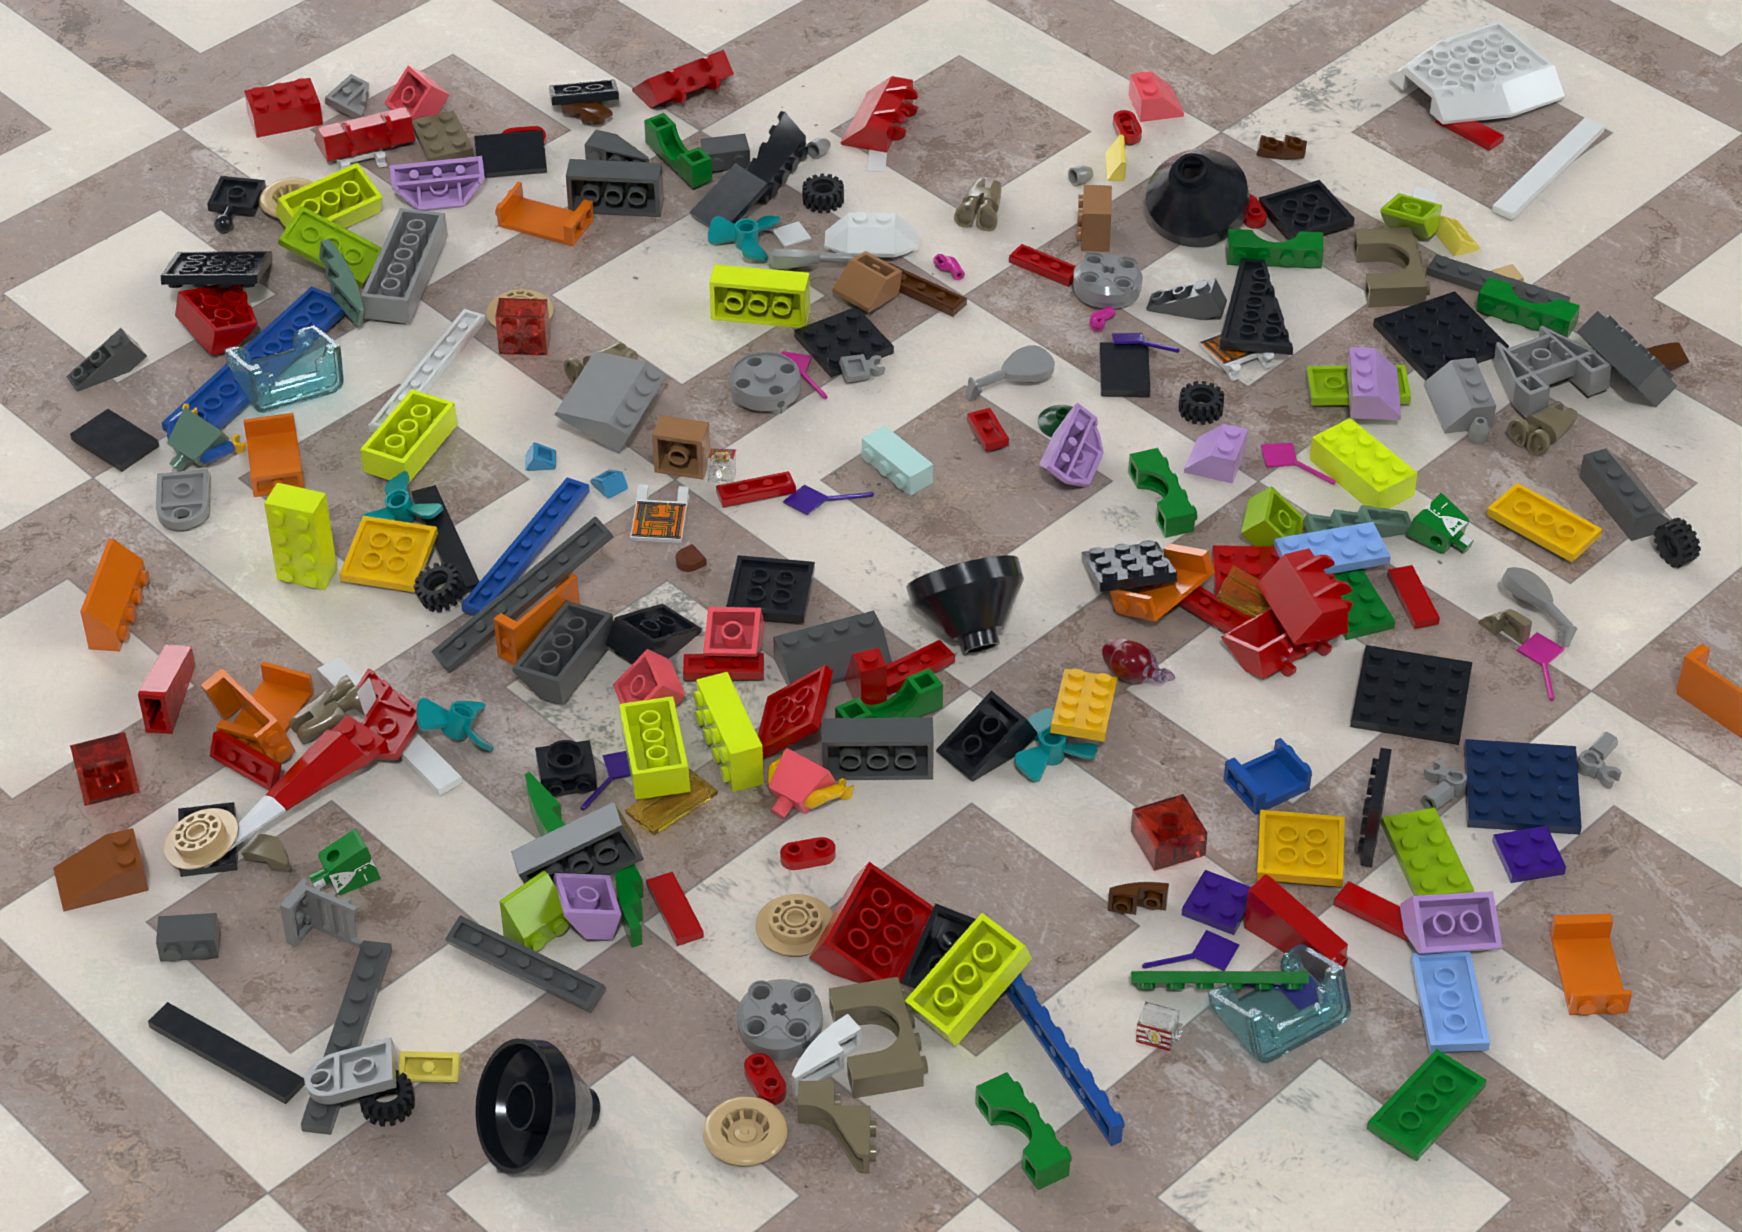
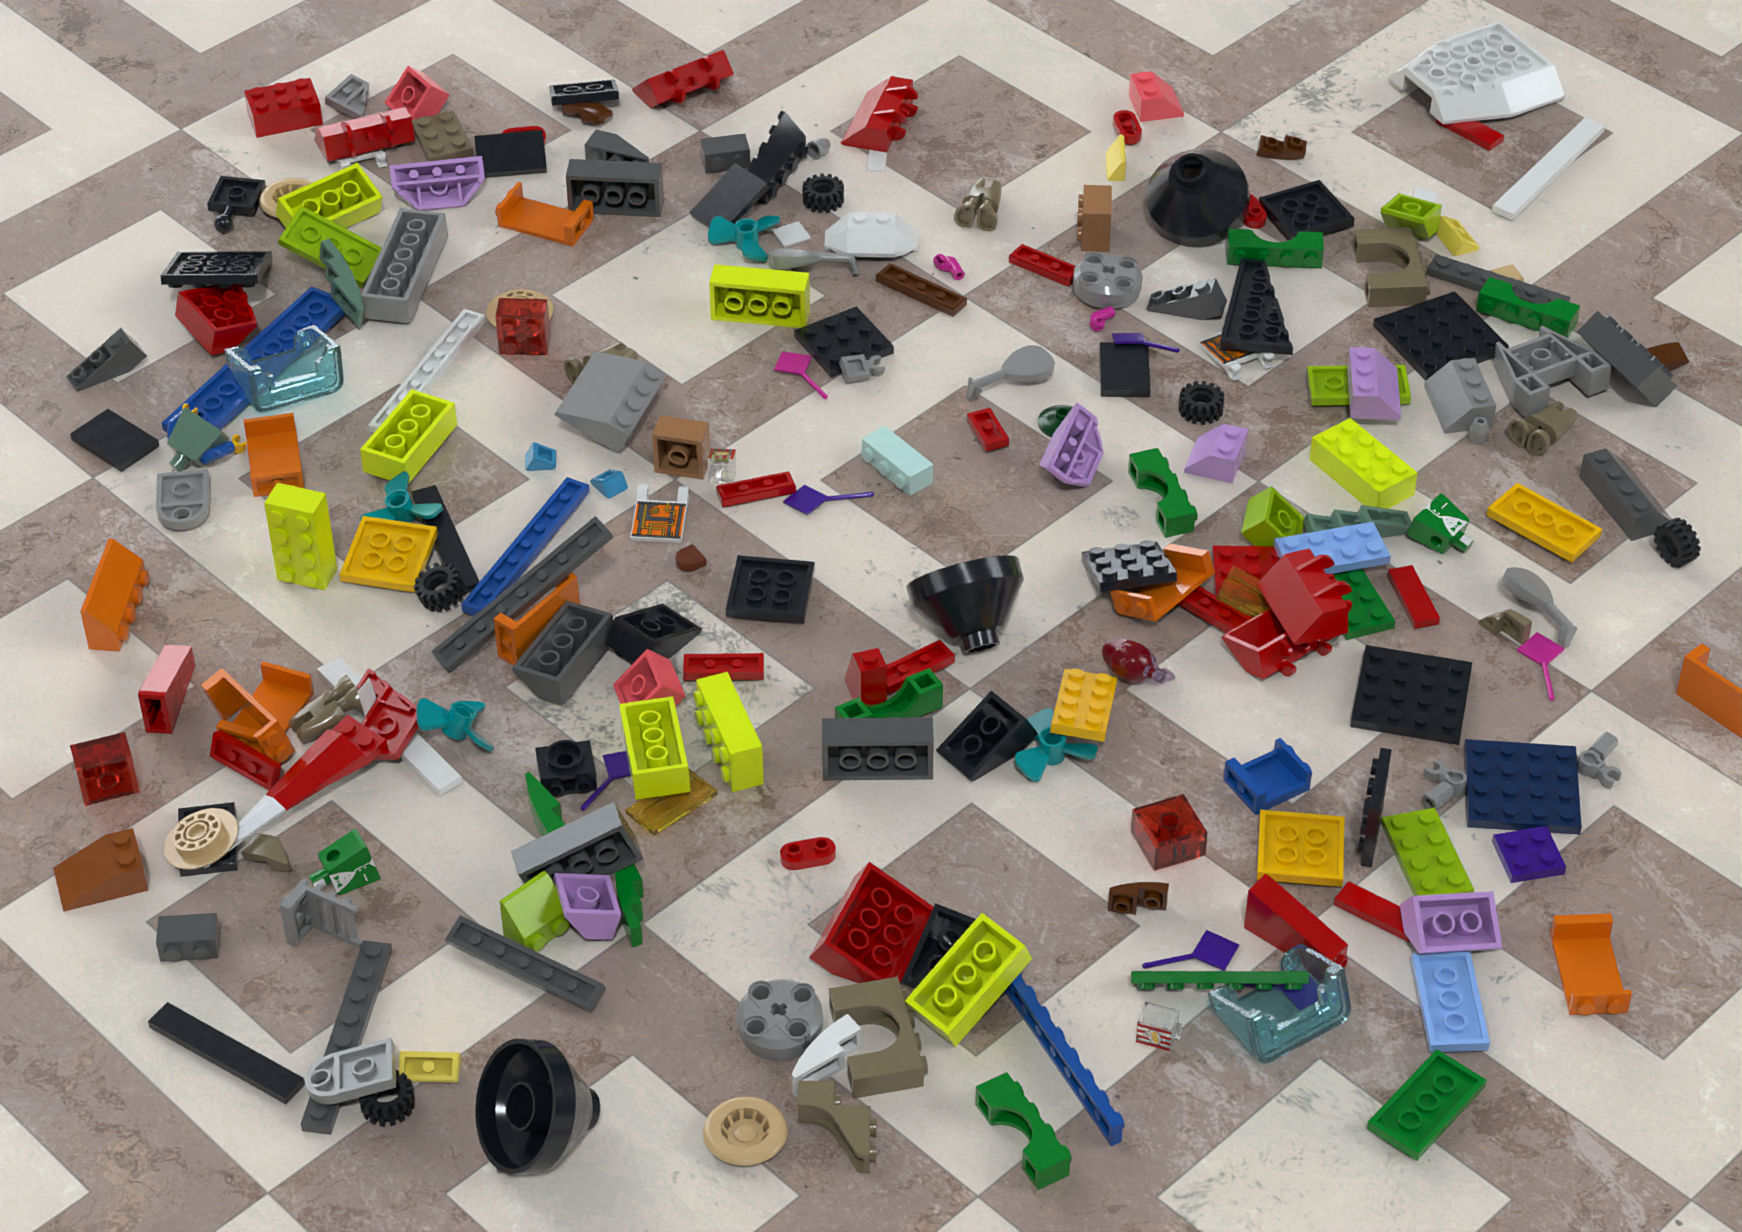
(663, 138): green arch -> none
(674, 908): red tile -> none
(733, 631): coral slope -> none
(763, 1076): red plate -> none
(765, 382): light grey piece -> none
(794, 711): red plate -> none
(795, 917): tan wheel -> none
(802, 784): coral torso -> none
(829, 645): dark grey slope -> none
(868, 282): medium nougat slope -> none
(1080, 174): light grey hose -> none
(1217, 902): dark purple plate -> none
(1284, 455): dark pink piece -> none

